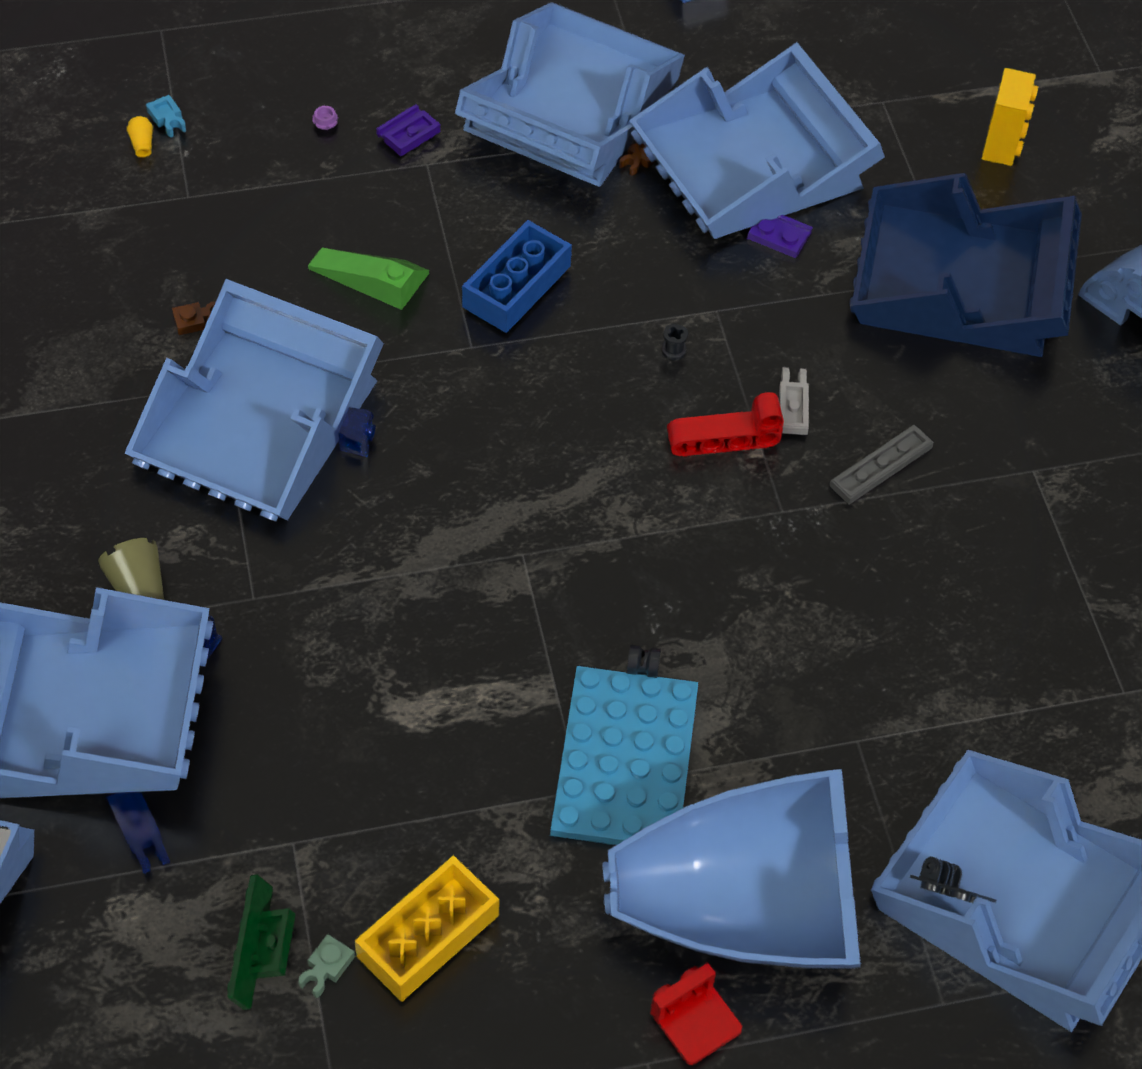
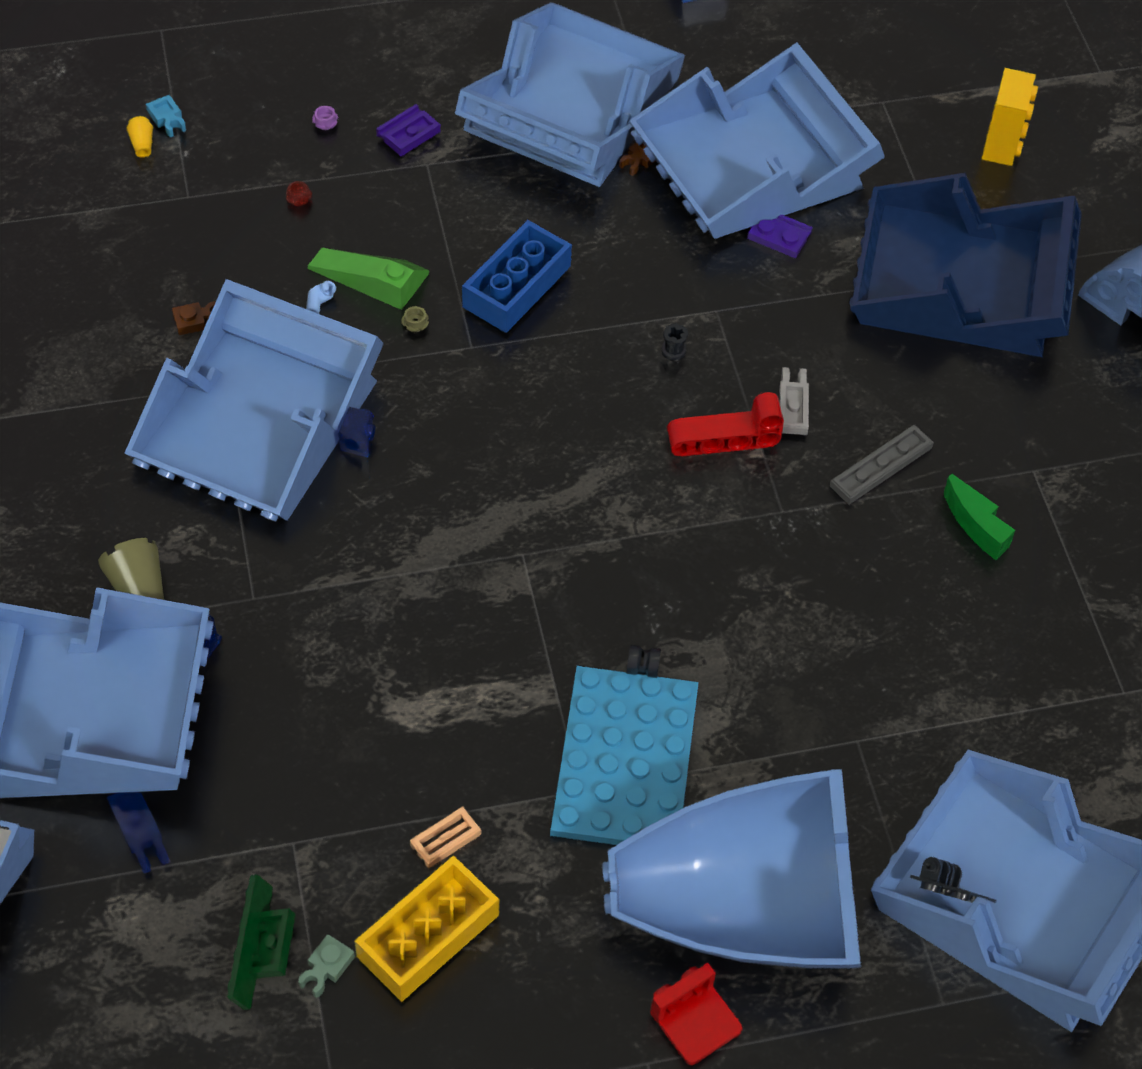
(298, 193): none -> clear red plate
(319, 295): none -> light blue arm
(415, 319): none -> olive plate
(451, 847): none -> light nougat tile
(978, 517): none -> green slope

